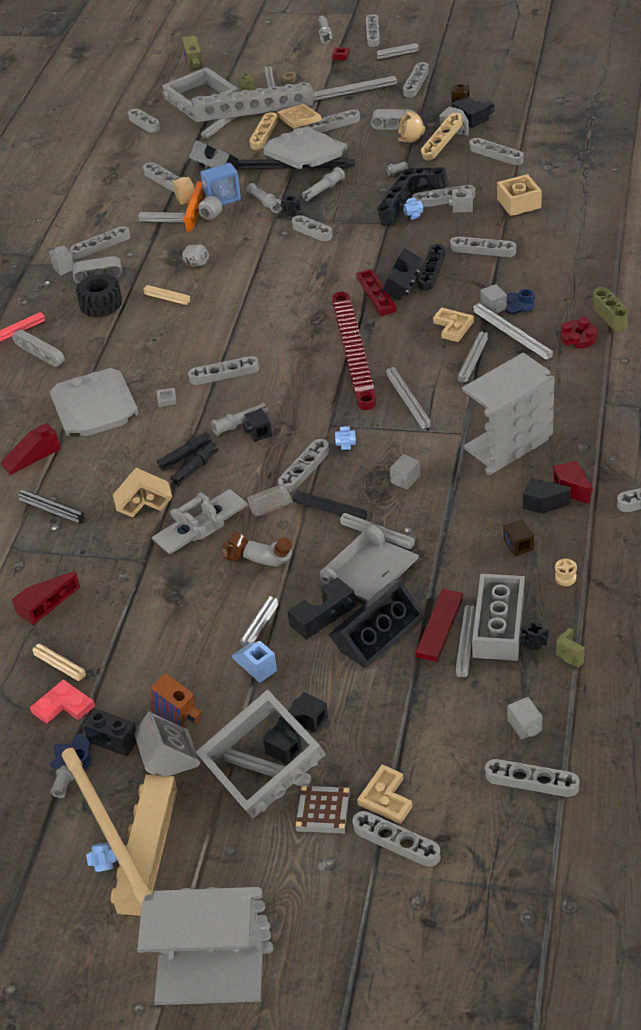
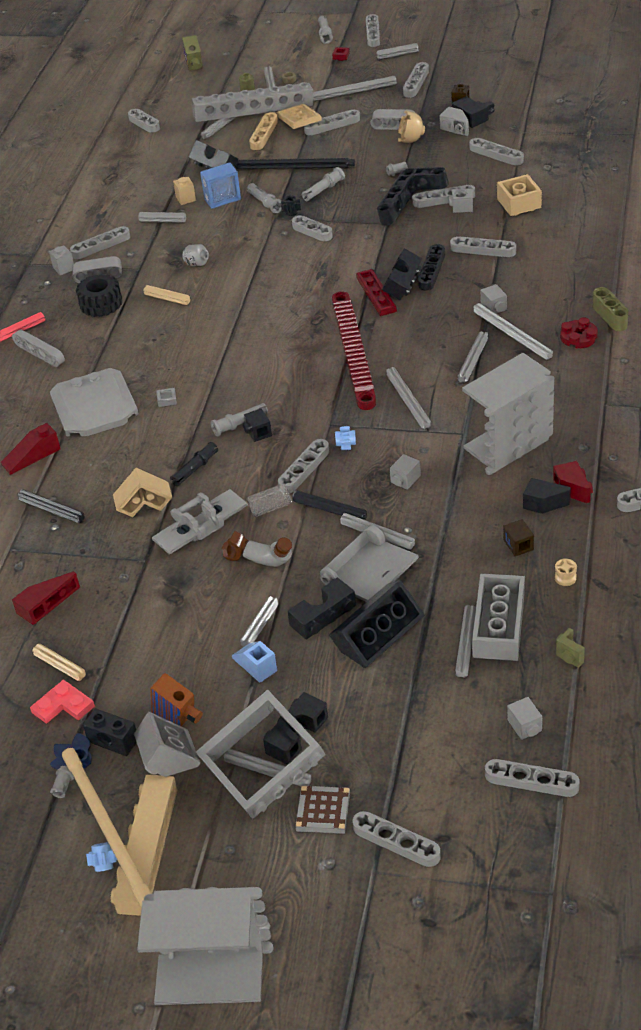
(160, 175): light grey beam -> none
(173, 90): light grey window -> none
(187, 449): black pin -> none
(192, 210): orange tile -> none
(204, 374): light grey beam -> none
(210, 207): light grey head -> none
(304, 147): light grey wedge -> none
(380, 795): tan plate -> none
(413, 208): light blue gear -> none
(439, 625): dark red tile -> none
(452, 123): tan beam -> none
(455, 323): tan plate -> none
(520, 301): dark blue plate -> none
(534, 636): black gear -> none

